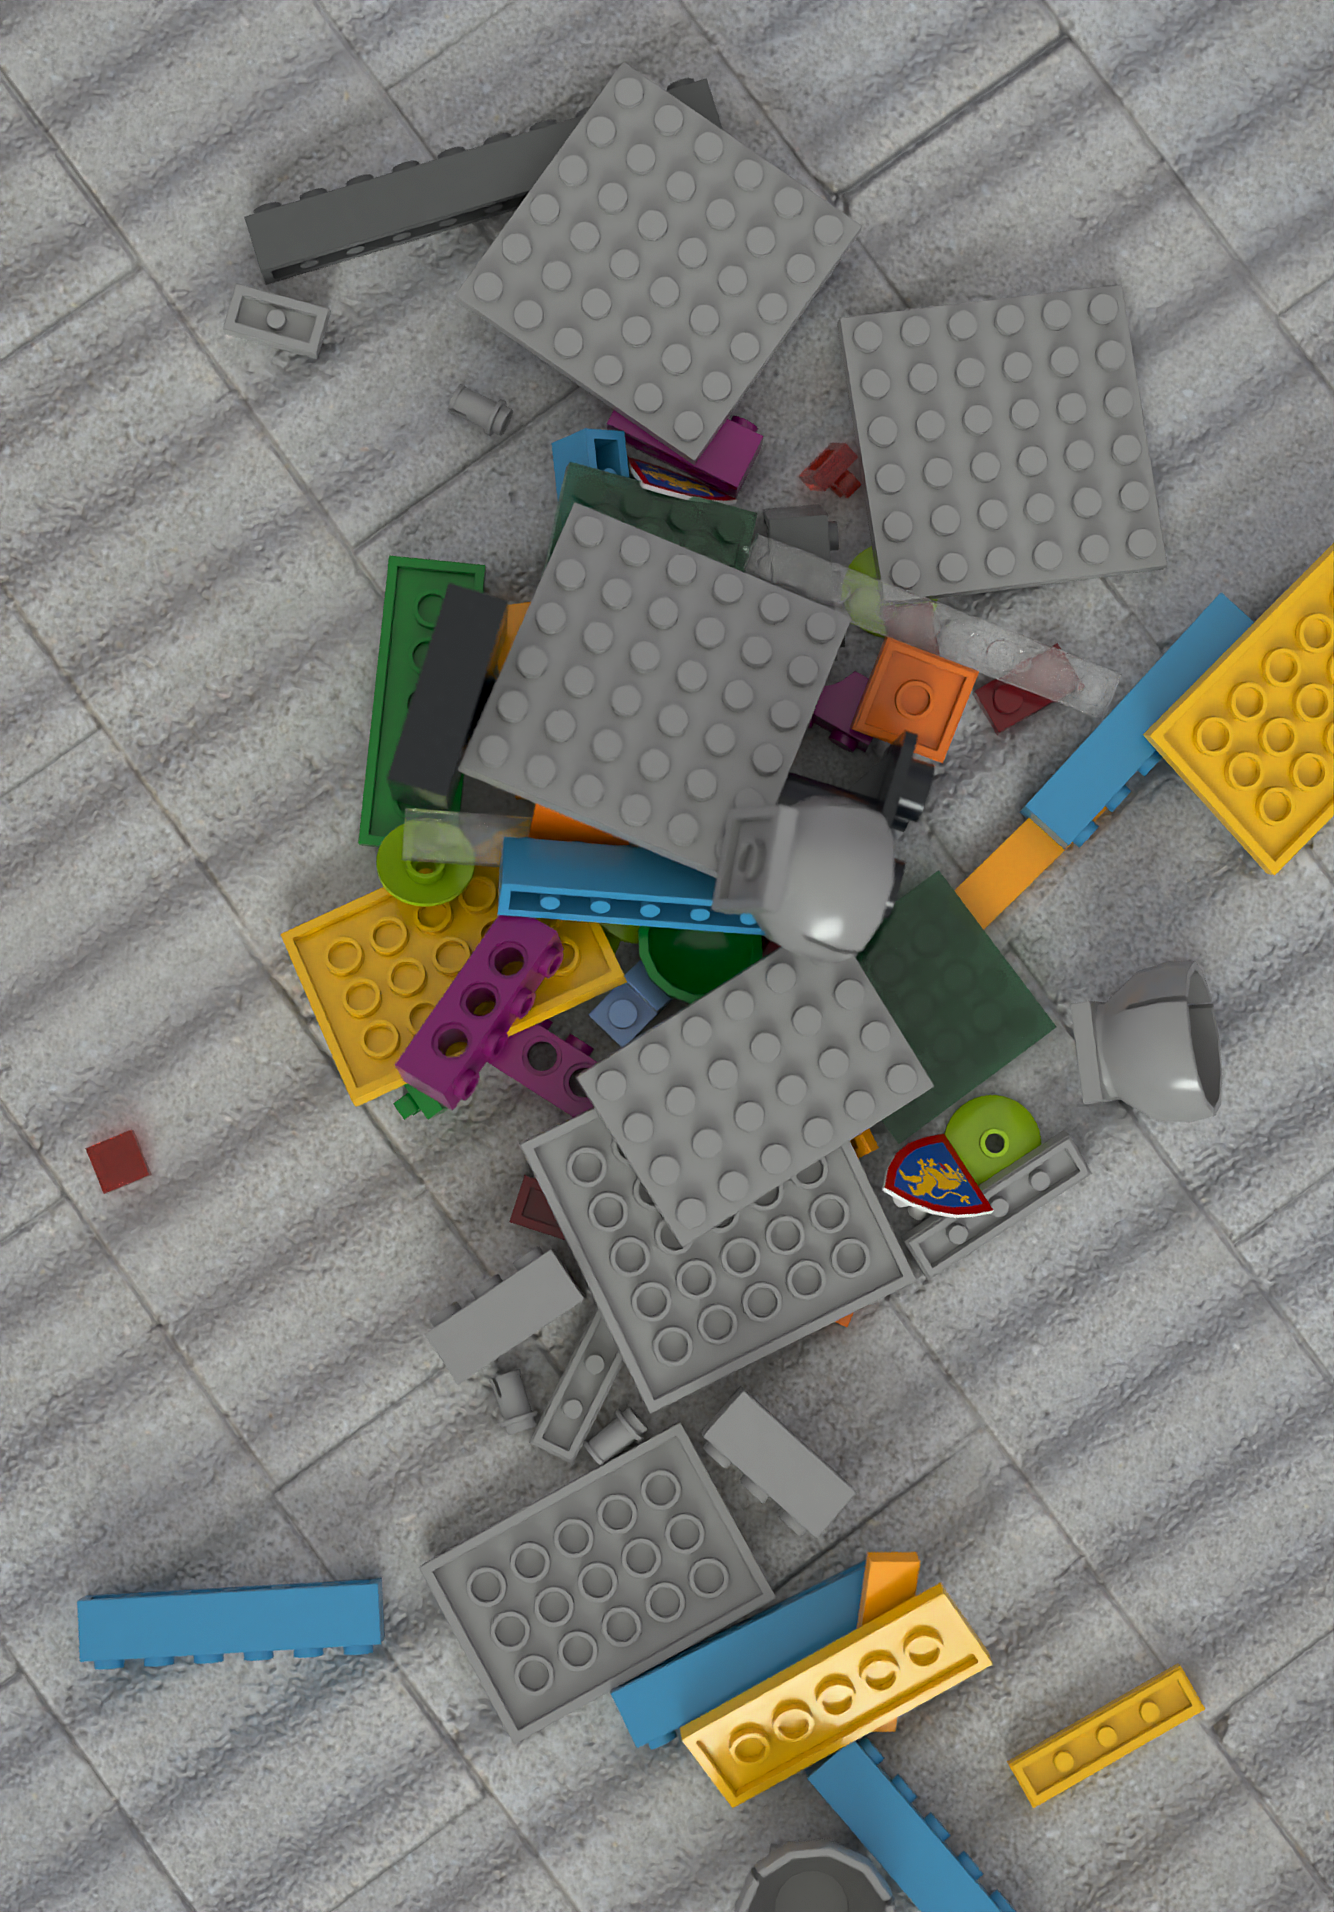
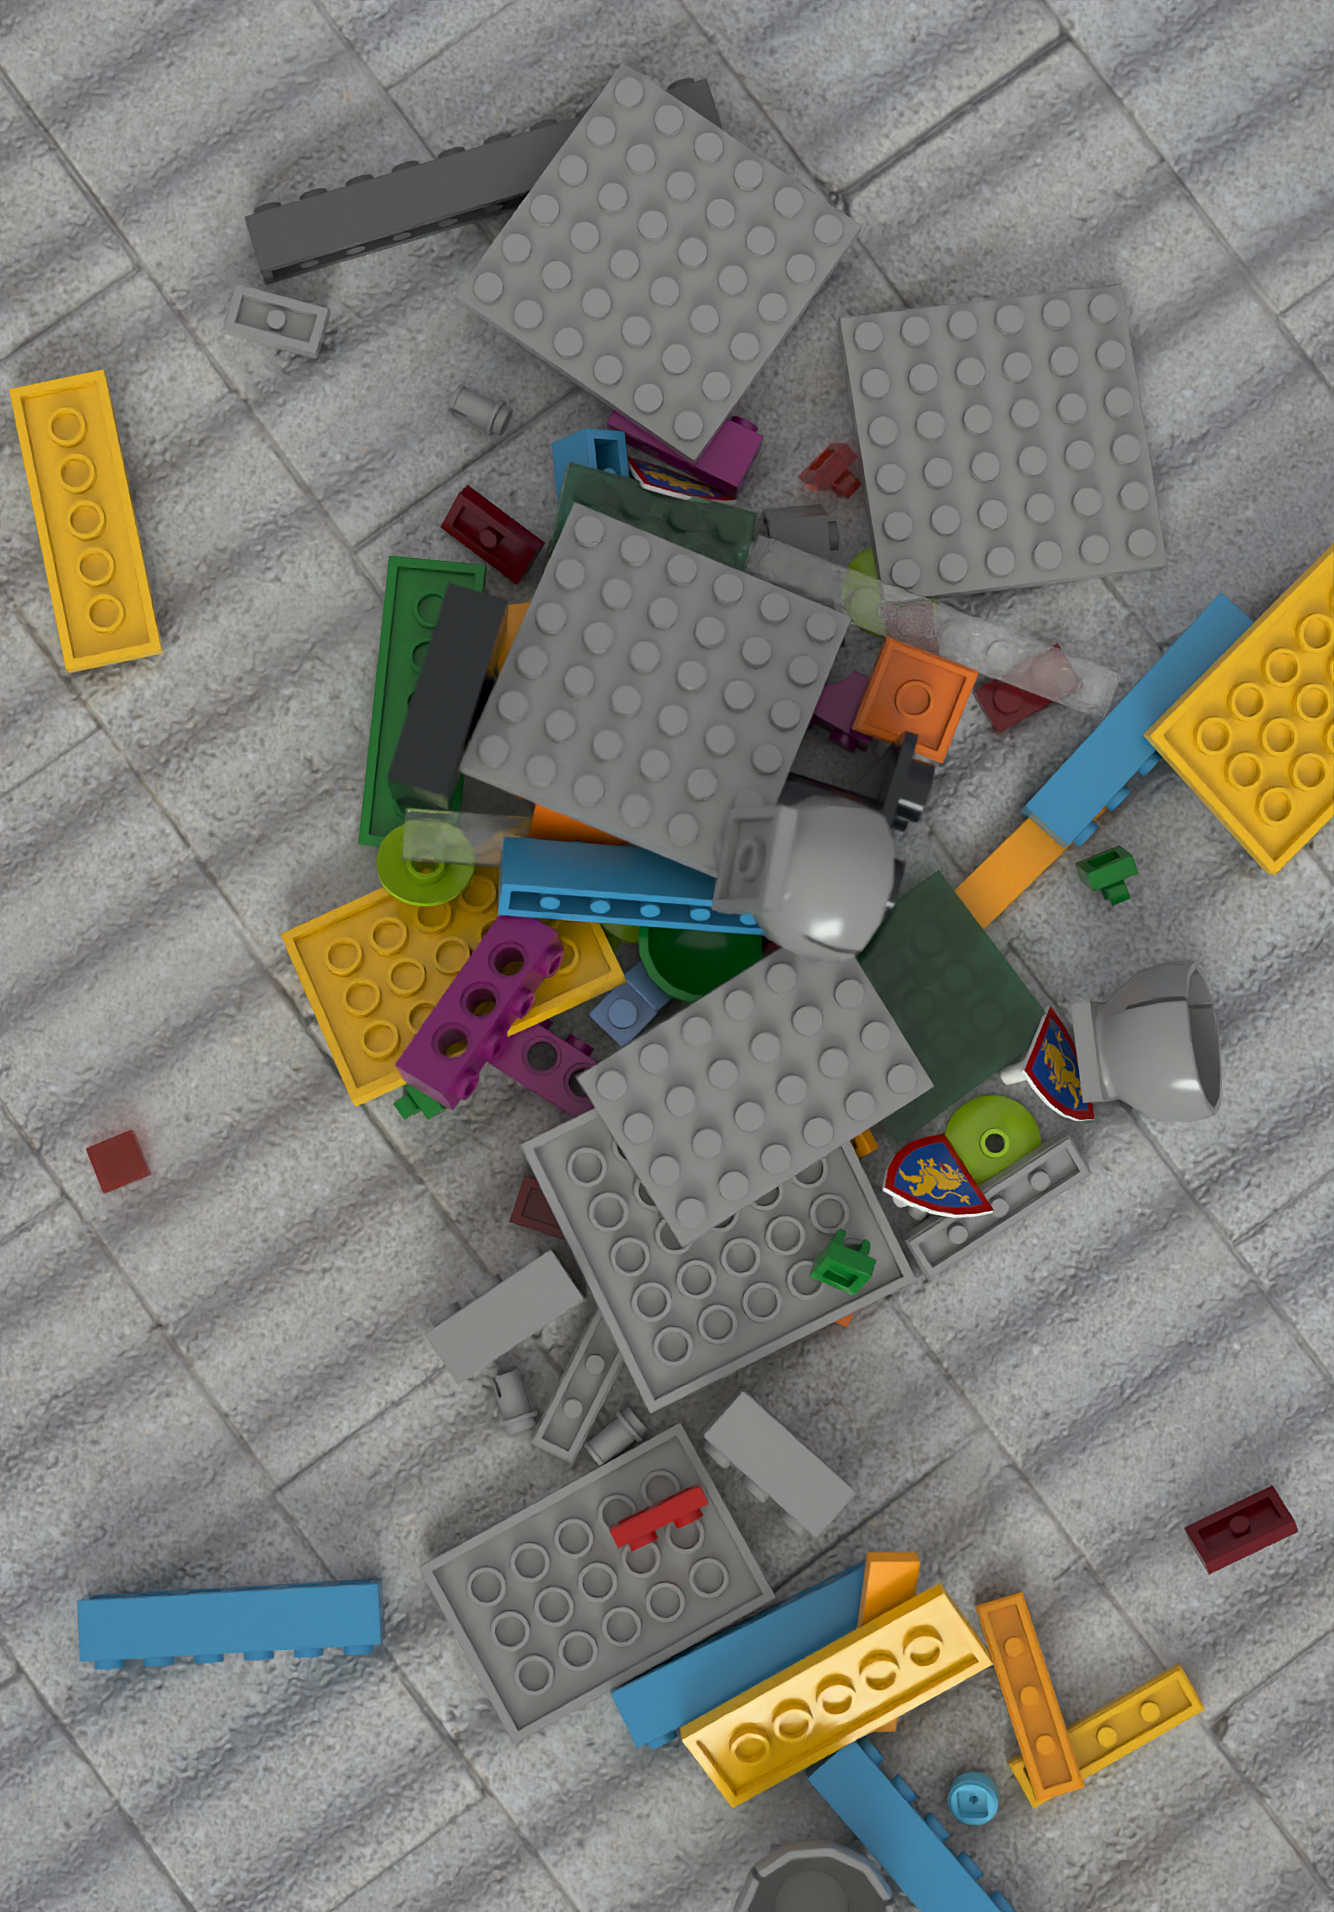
(86, 521): none -> yellow plate
(492, 534): none -> dark red plate
(640, 1527): none -> red plate
(843, 1266): none -> green tile
(973, 1798): none -> medium azure tile
(1029, 1696): none -> light orange tile
(1052, 1070): none -> shield
(1107, 873): none -> green tile
(1241, 1529): none -> dark red plate

